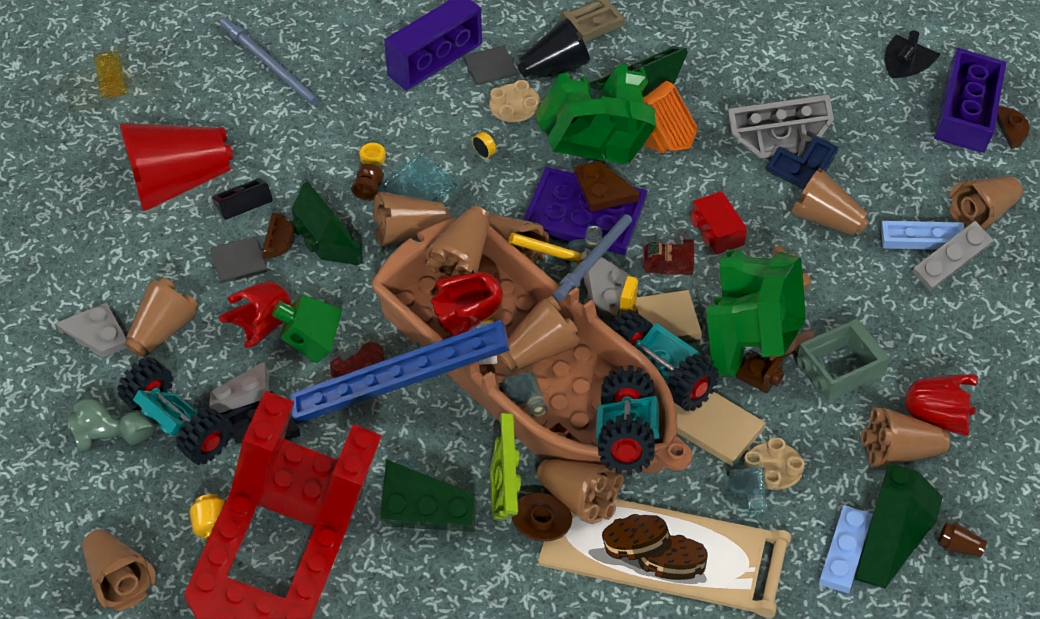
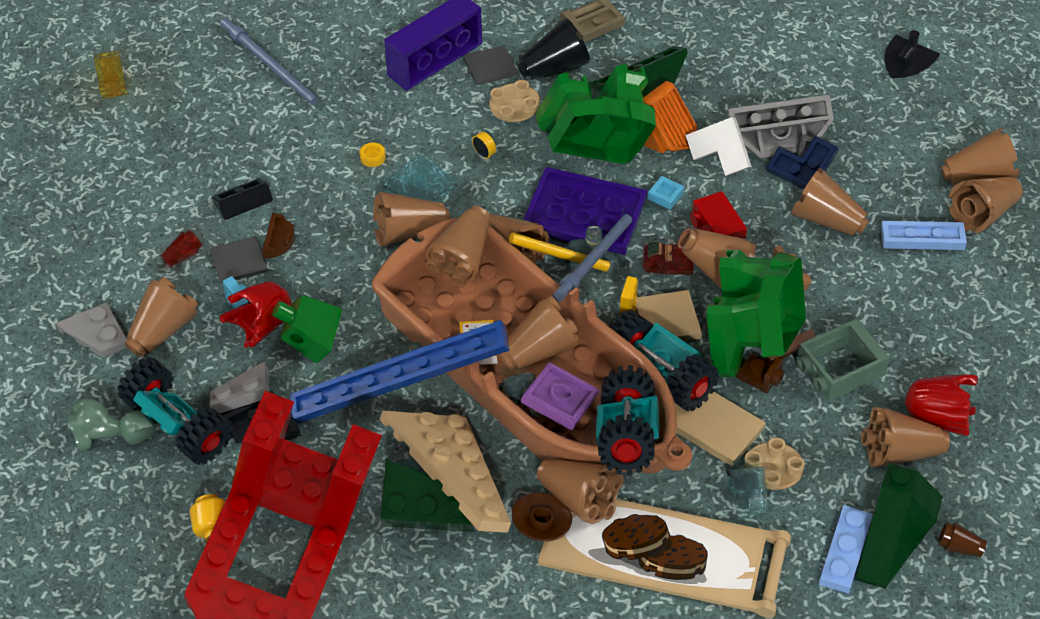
(116, 571): medium nougat cone -> none
(173, 158): red cone -> none
(181, 248): none -> clear red cone
(230, 287): none -> medium azure plate
(322, 229): dark green wedge -> none
(367, 182): reddish brown wheel -> none
(368, 355): clear red leg -> none
(451, 454): none -> tan wing
(466, 301): red hair -> none
(503, 476): lime wing -> none
(560, 396): none -> medium lavender tile
(603, 187): reddish brown wing -> none
(604, 286): light grey wing -> none
(666, 192): none -> medium azure plate
(707, 248): none -> medium nougat cone
(721, 138): none -> white tile
(952, 256): light grey plate -> none
(970, 100): dark purple brick -> none
(985, 158): none -> medium nougat cone
(1013, 125): reddish brown plate -> none

